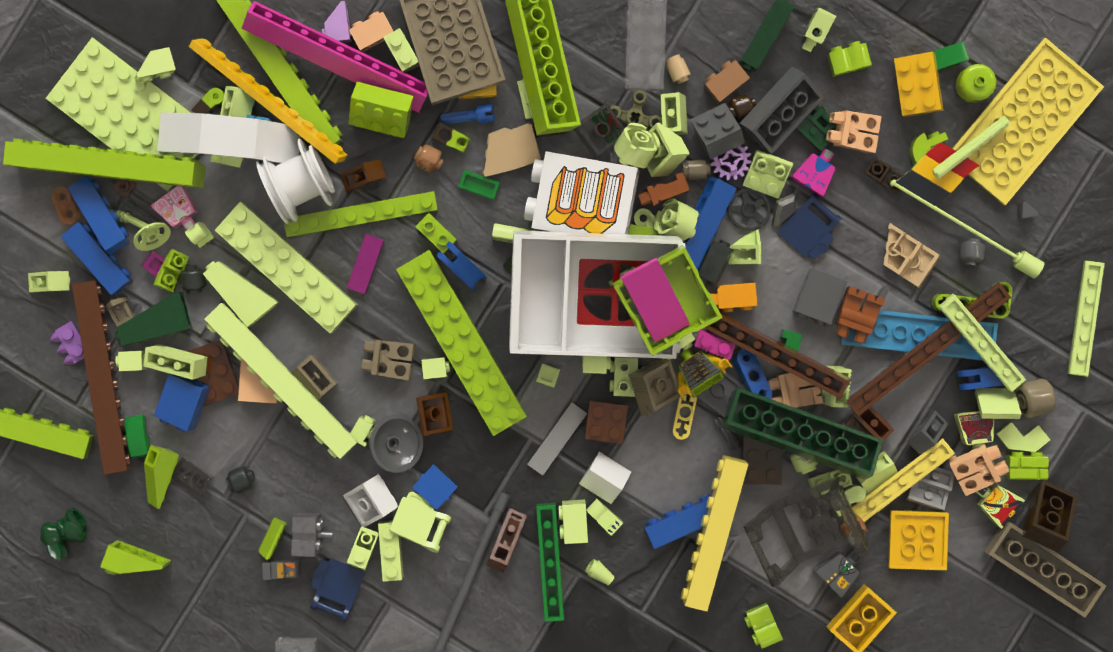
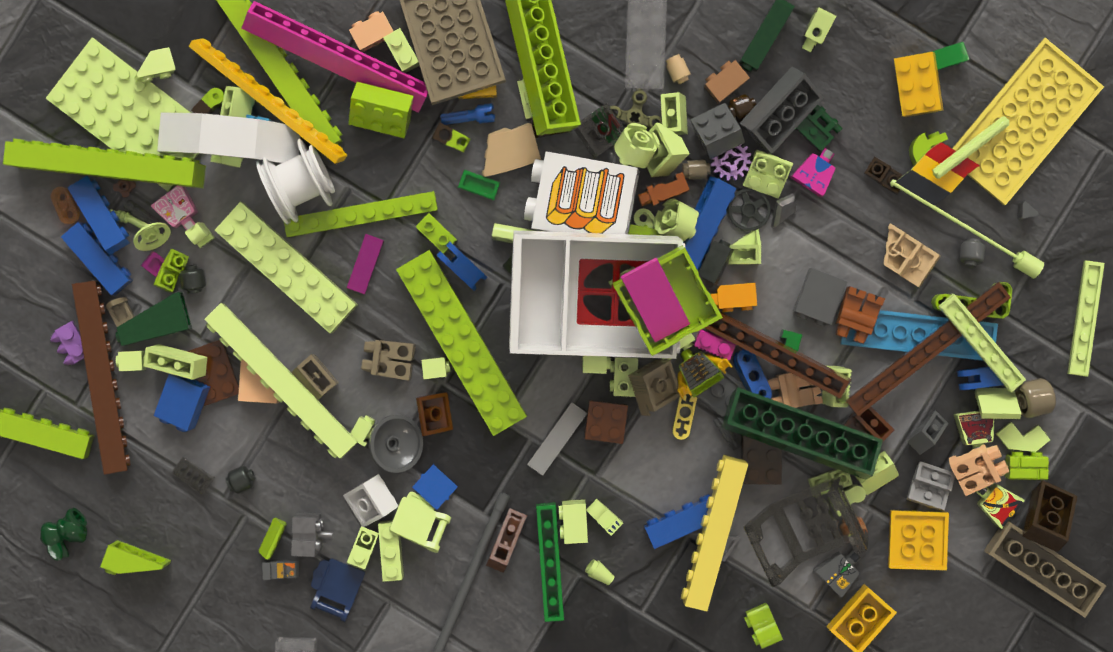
(49, 281): yellowish green slope -> none
(136, 436): green slope -> none
(158, 473): lime slope -> none
(241, 295): yellowish green slope -> none
(338, 25): lavender slope -> none
(363, 175): reddish brown slope -> none
(428, 158): medium nougat head -> none
(548, 375): yellowish green tile -> none
(605, 477): white slope -> none
(802, 464): yellowish green head -> none
(808, 232): dark blue piece -> none
(848, 59): lime brick -> none
(848, 128): light nougat hips -> none
(903, 480): light yellow tile -> none
(975, 83): lime head -> none

